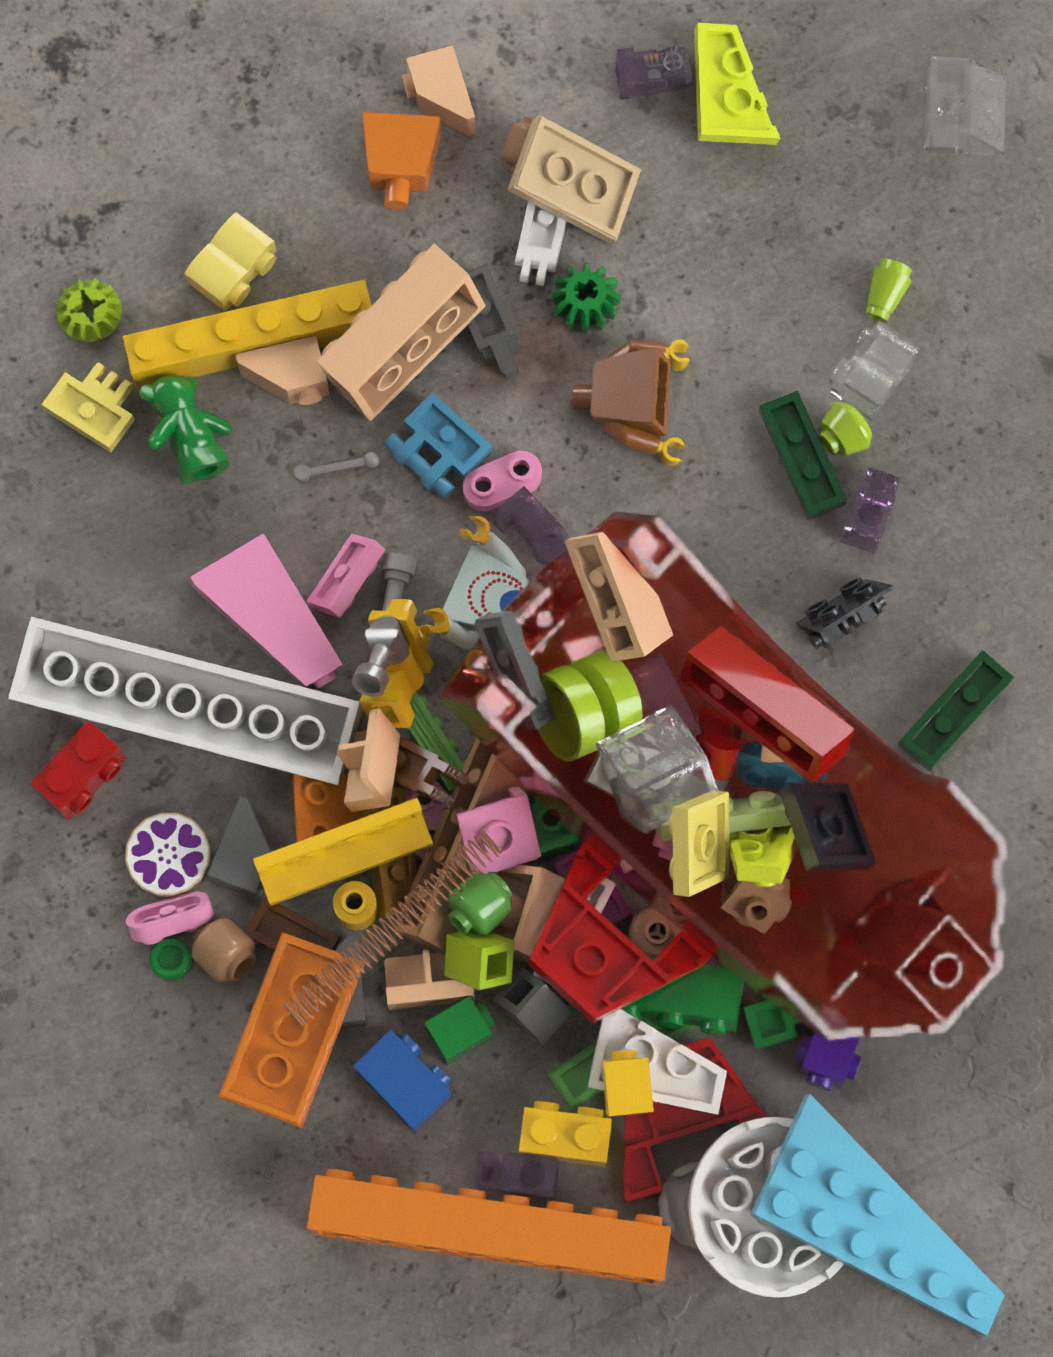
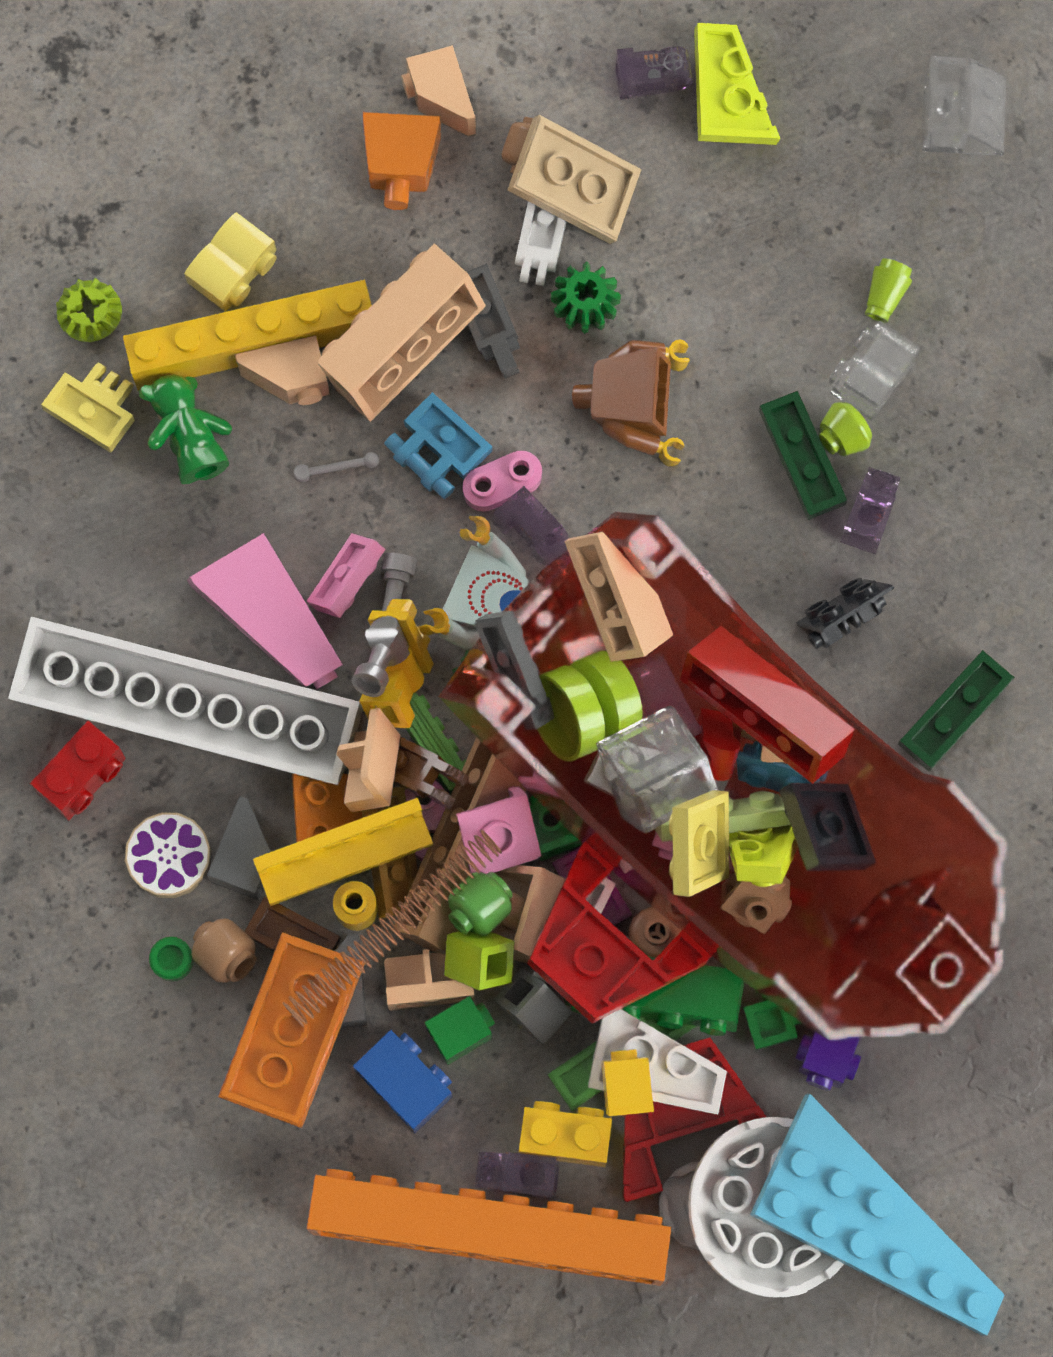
(168, 917): bright pink plate -> none

